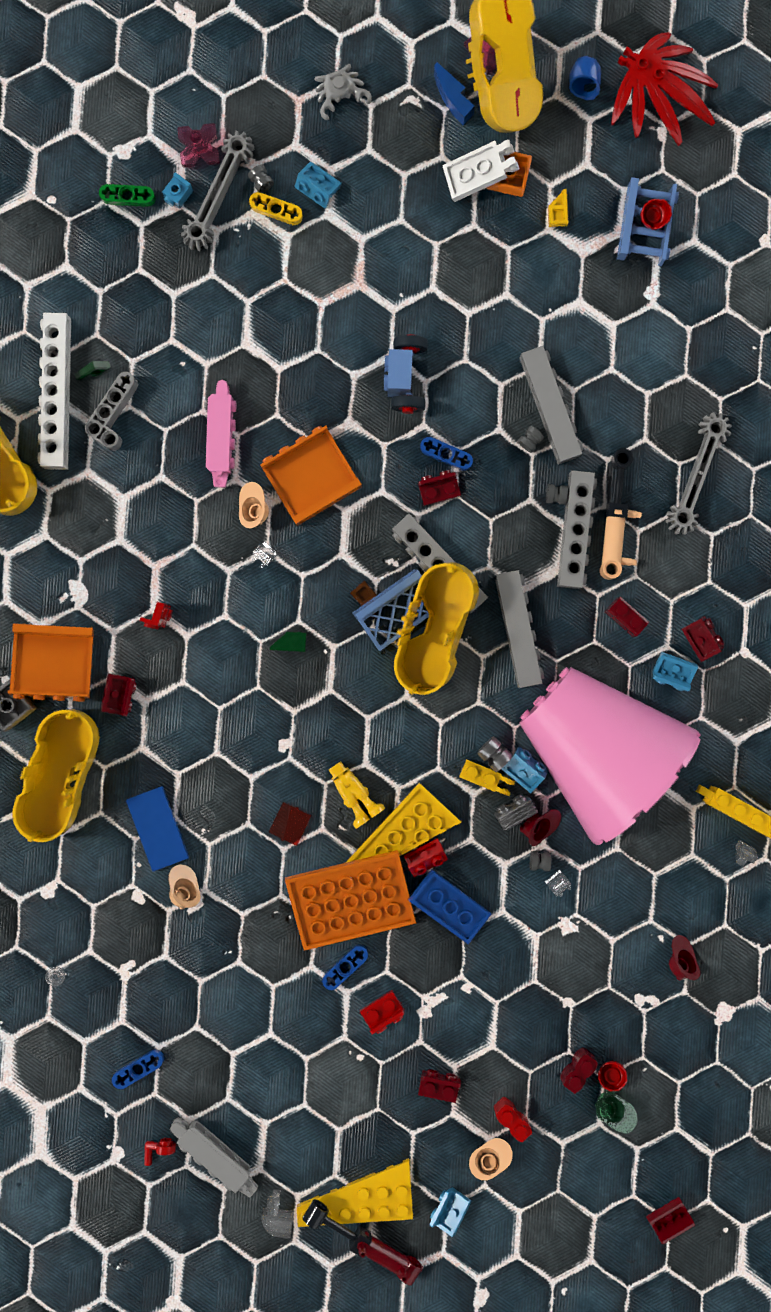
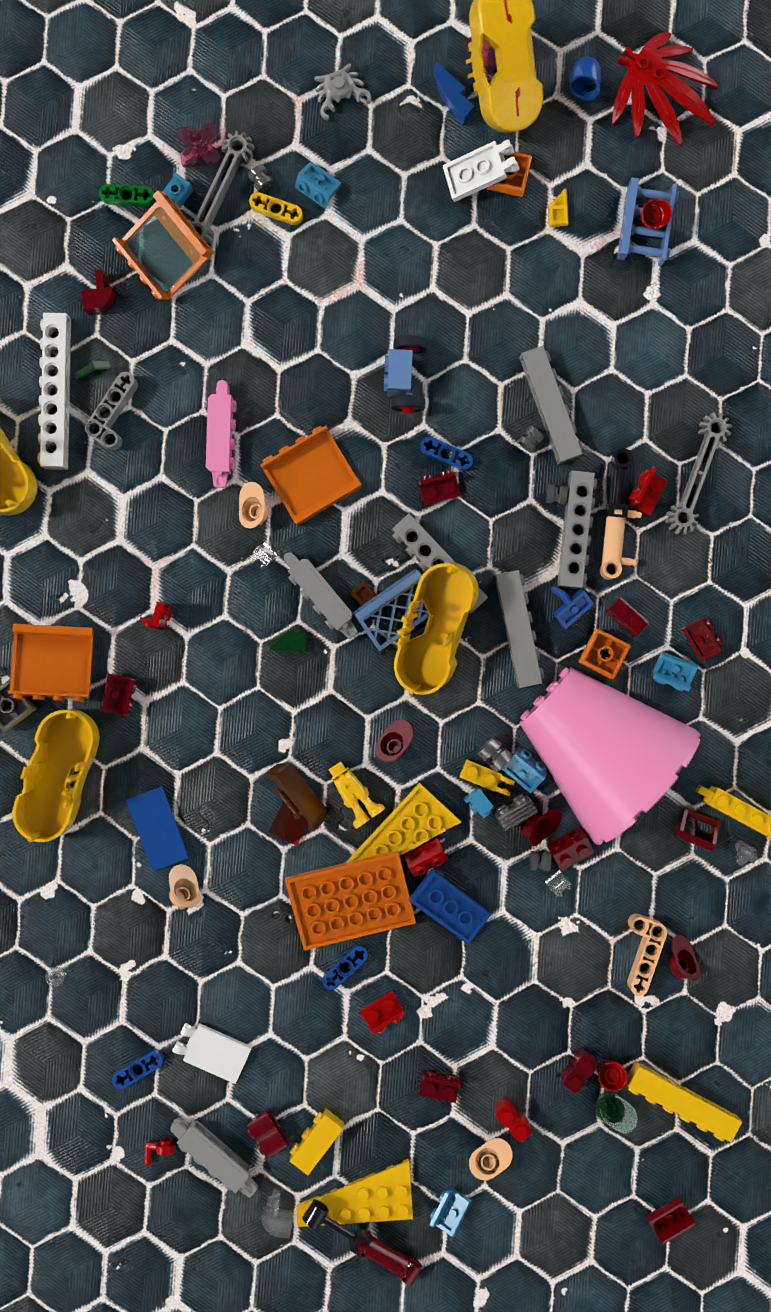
(99, 299): none -> dark red brick
(164, 248): none -> clear light blue panel
(213, 1051): none -> white tile
(267, 1133): none -> dark red brick
(297, 795): none -> reddish brown piece
(316, 1141): none -> yellow brick
(322, 595): none -> light grey hinge
(394, 741): none -> dark red piece
(479, 802): none -> dark azure brick
(570, 848): none -> dark red bracket
(572, 607): none -> blue plate
(615, 648): none -> orange brick
(642, 956): none -> light nougat beam
(648, 492): none -> red bracket
(680, 833): none -> dark red tile
(683, 1102): none -> yellow brick

